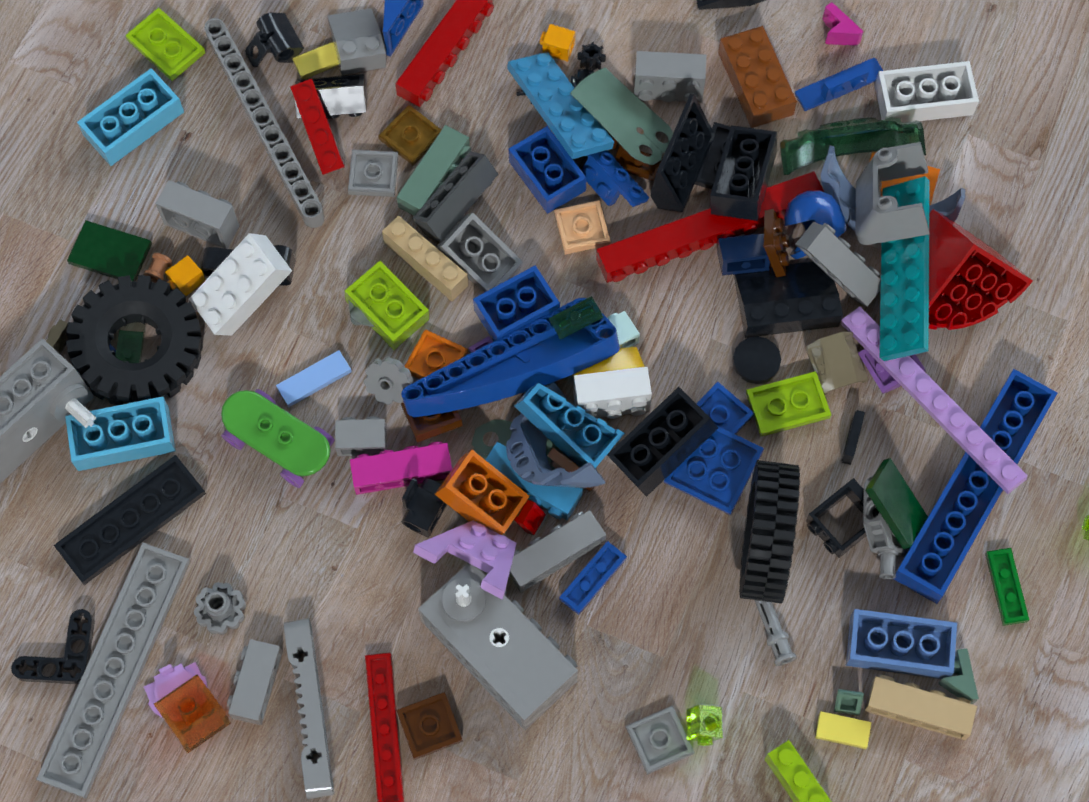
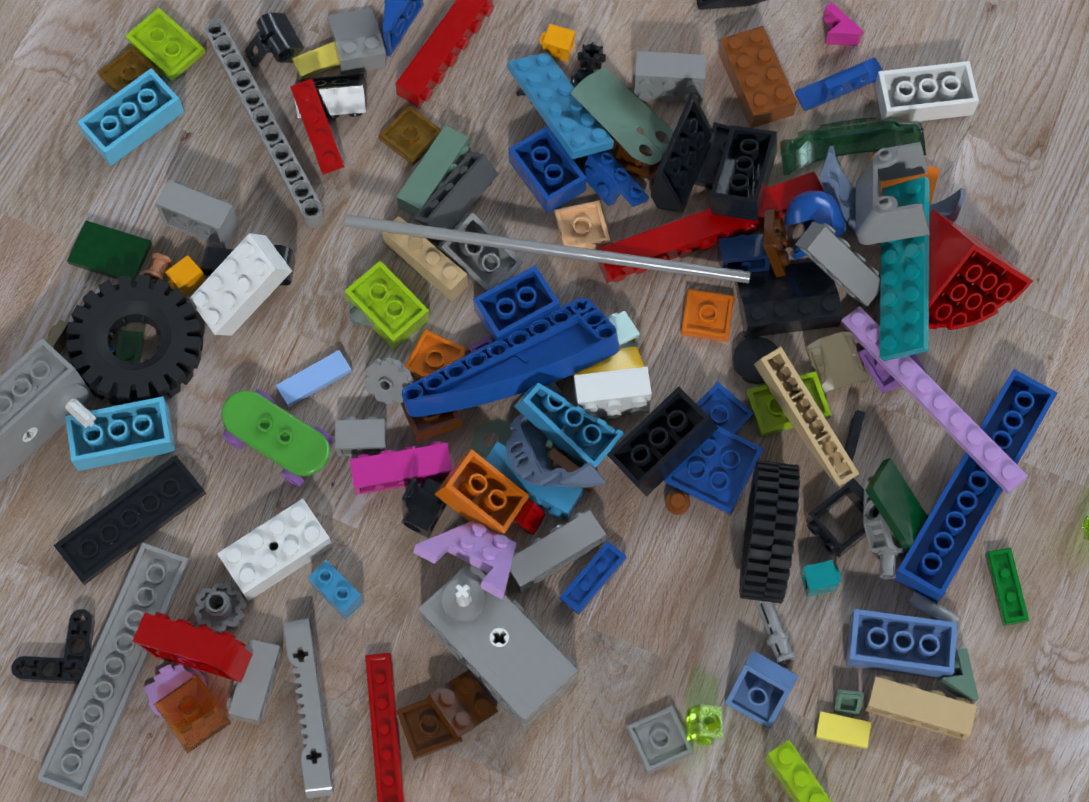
(125, 69): none -> pearl gold tile
(193, 646): none -> red brick
(298, 541): none -> white brick
(336, 589): none -> dark azure brick
(373, 173): light grey tile -> none
(462, 704): none -> reddish brown plate
(547, 248): none -> light grey piece
(576, 317): clear green plate -> none
(677, 502): none -> dark orange plate
(707, 315): none -> orange tile
(761, 689): none -> medium blue slope
(805, 416): none -> tan slope
(820, 578): none -> teal brick
(930, 608): none -> light grey piece

